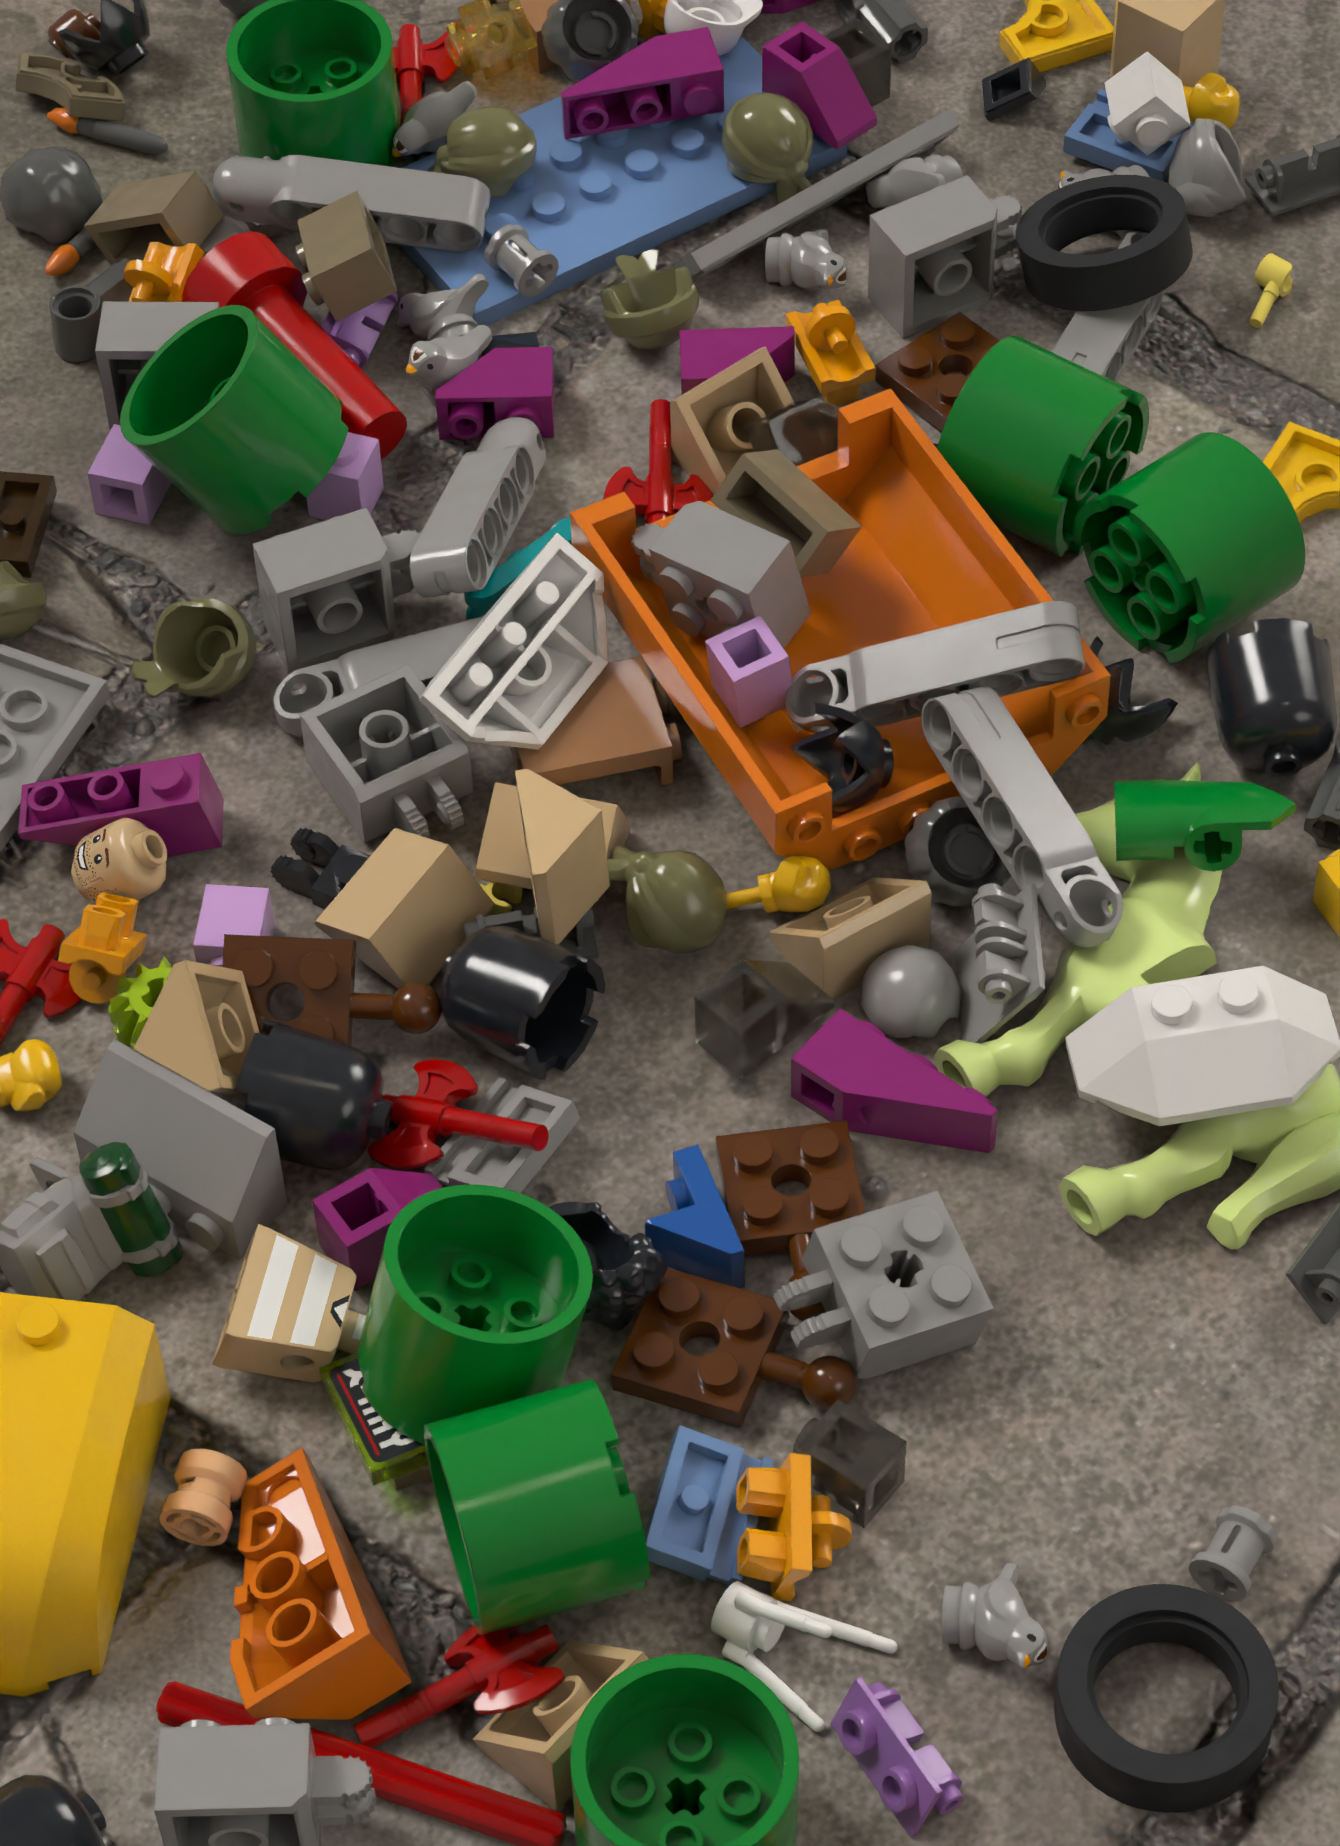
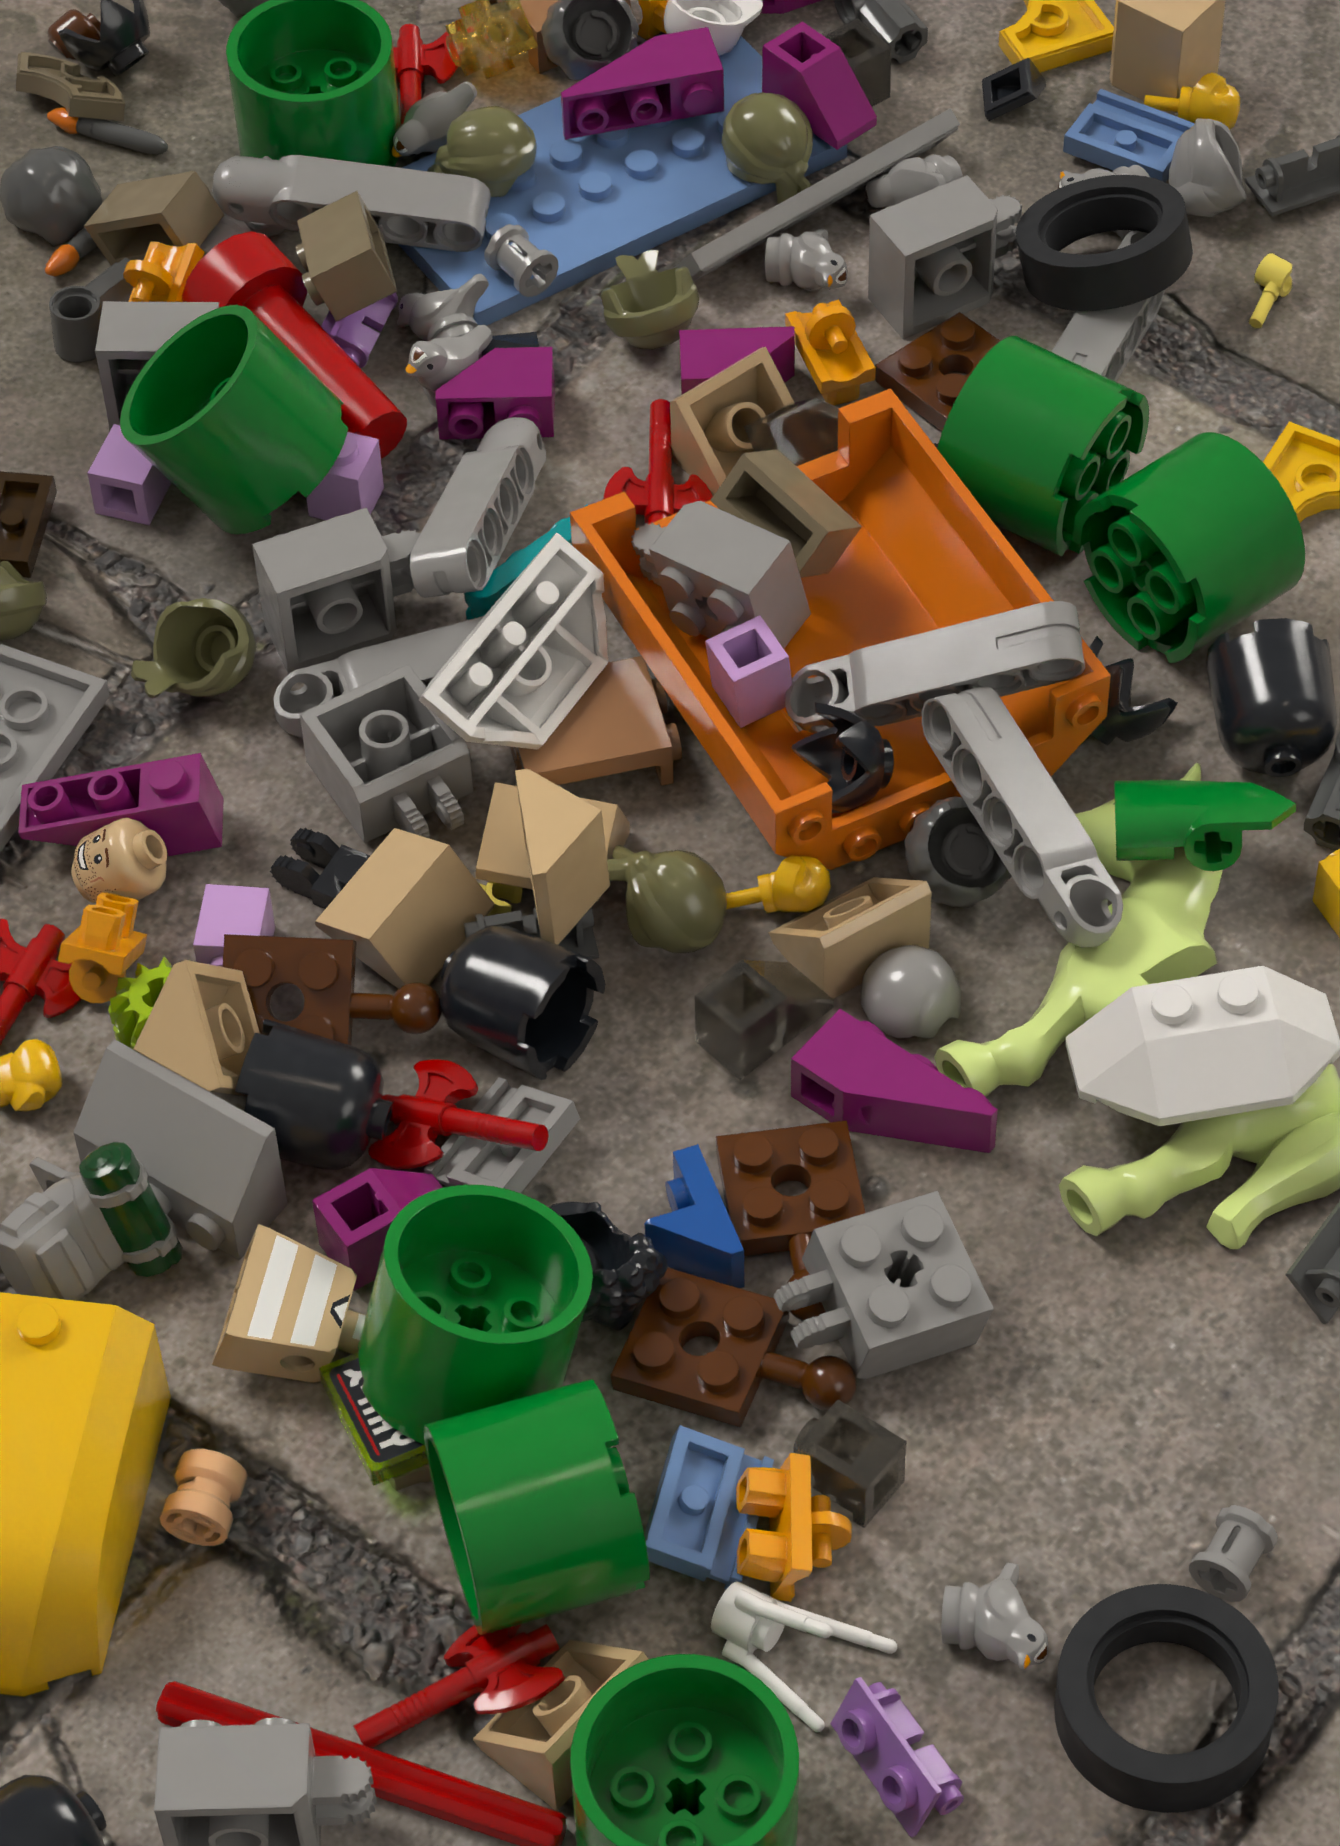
(308, 1616): orange wedge -> none
(1001, 962): light grey hinge -> none
(1146, 104): white brick -> none

